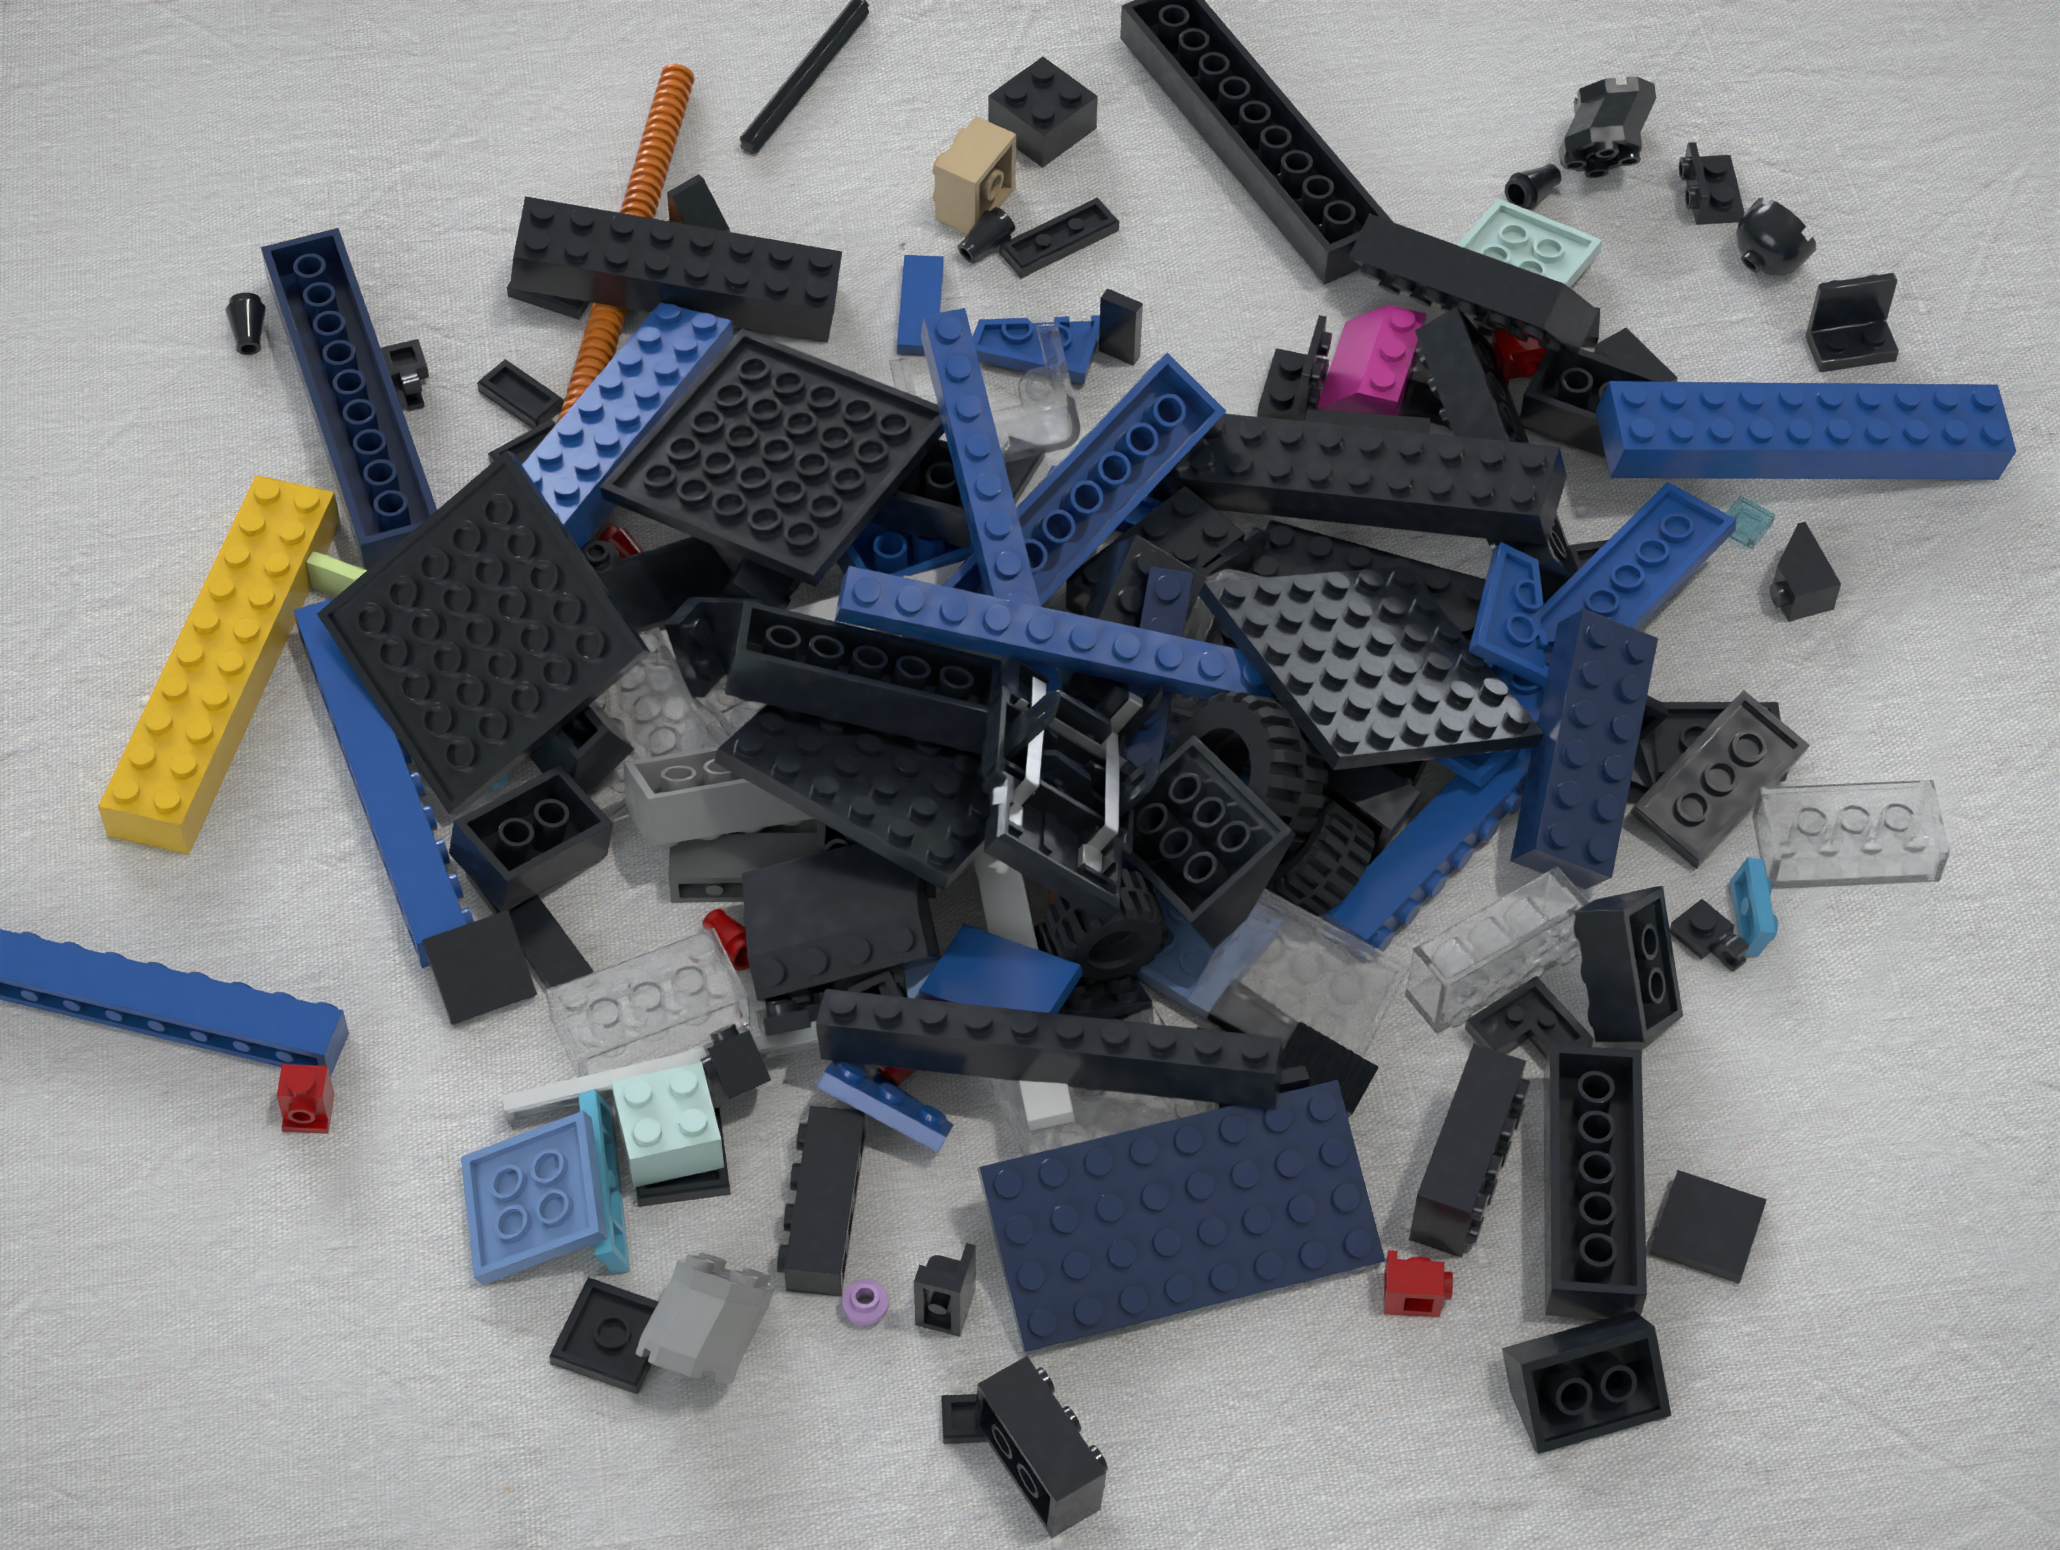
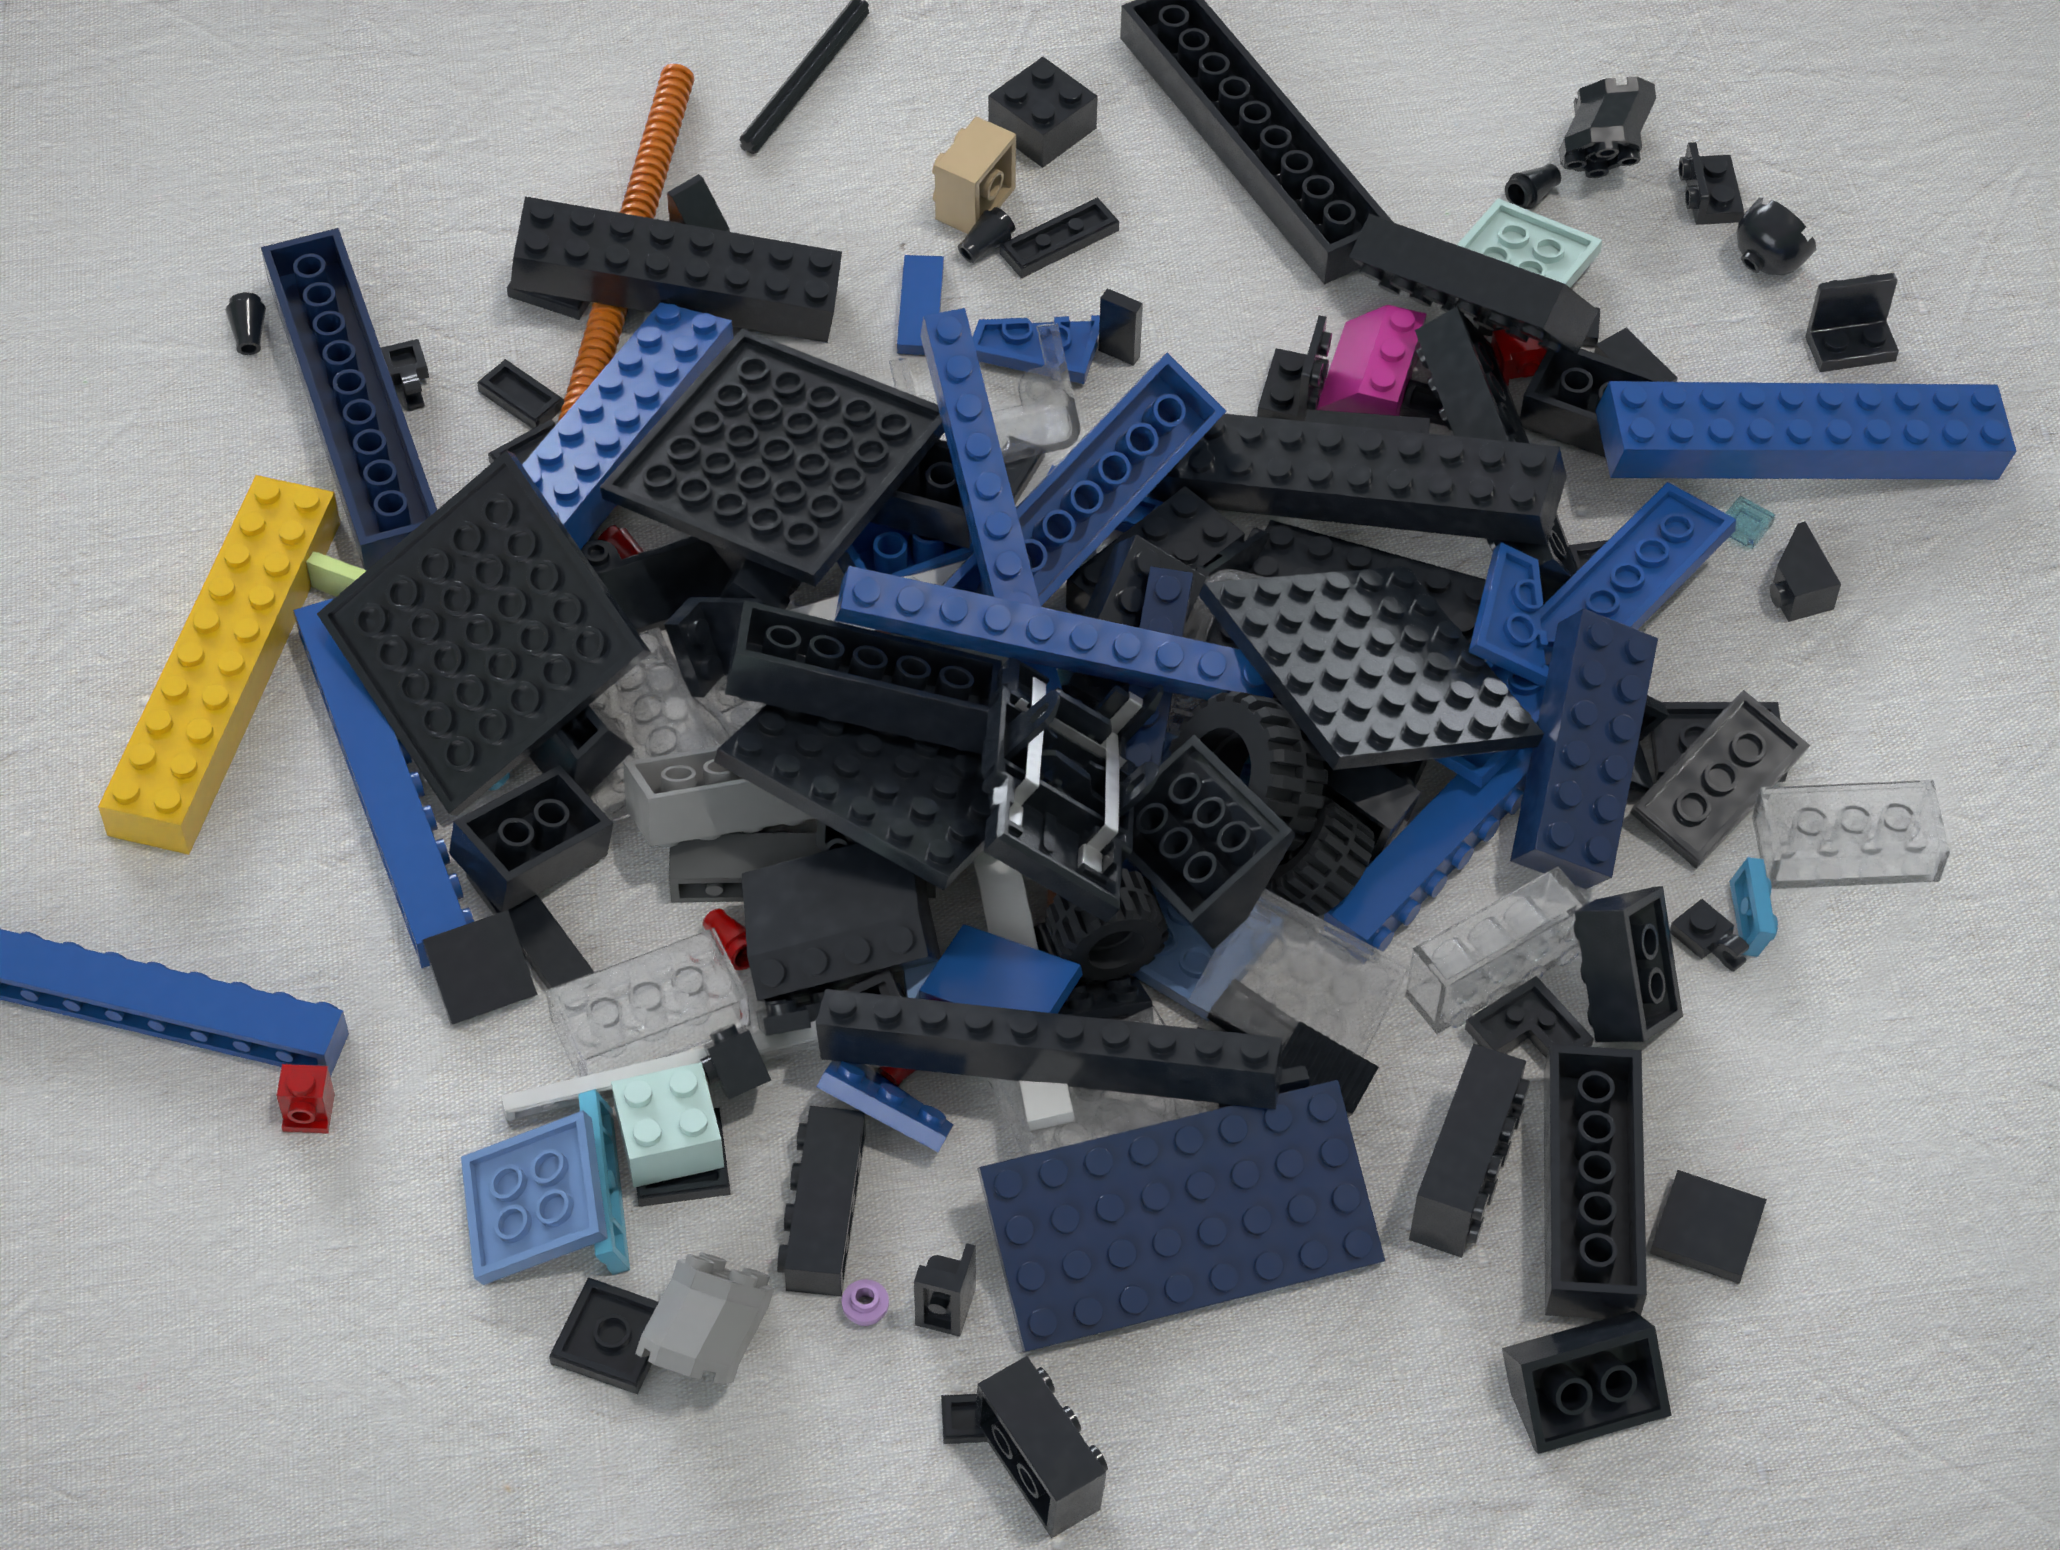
(1415, 1286): red brick -> none

